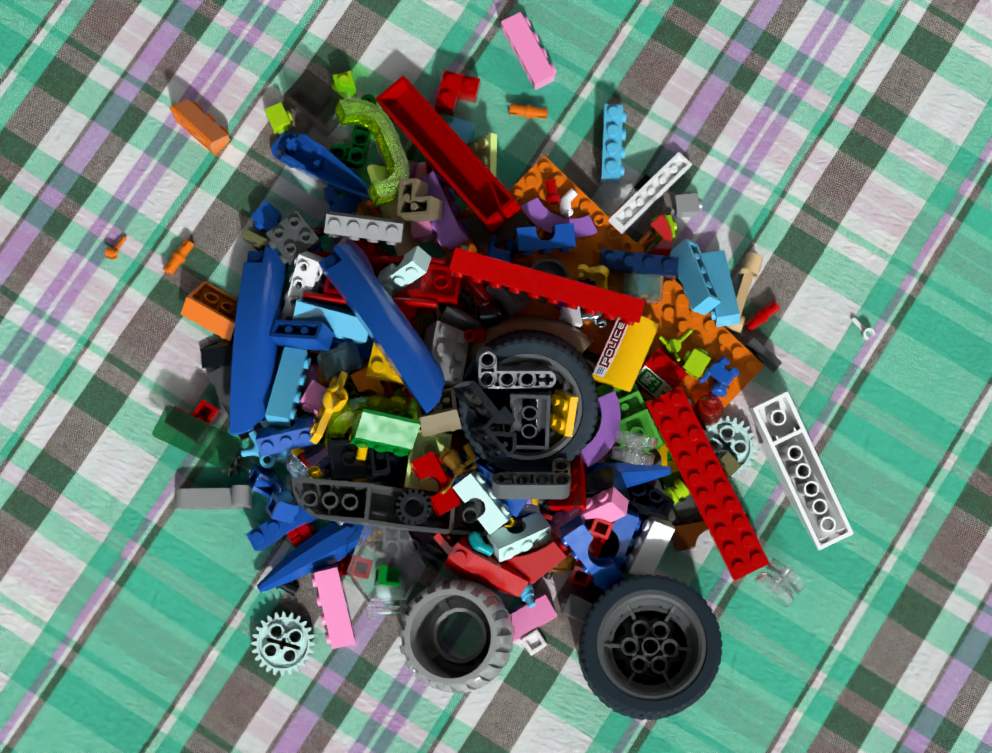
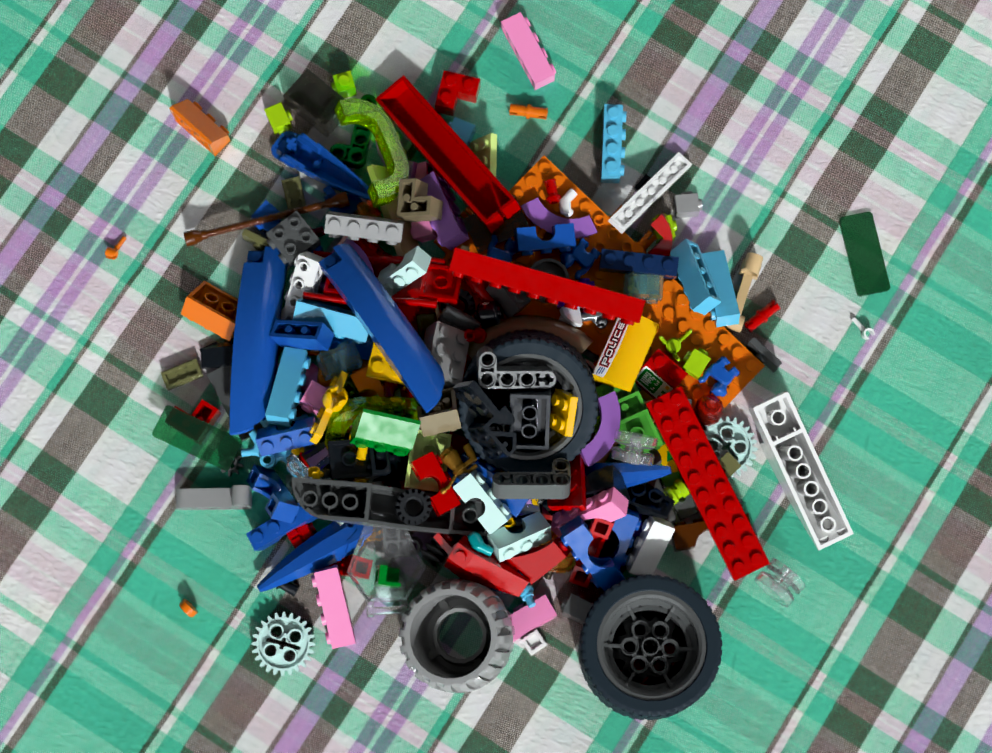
(178, 257): orange pin -> none
(182, 374): none -> olive plate
(188, 608): none -> orange tile
(194, 237): none -> reddish brown hose
(293, 192): none -> olive plate
(581, 256): none -> blue animal
(597, 274): yellow bar -> none
(864, 254): none -> clear green piece

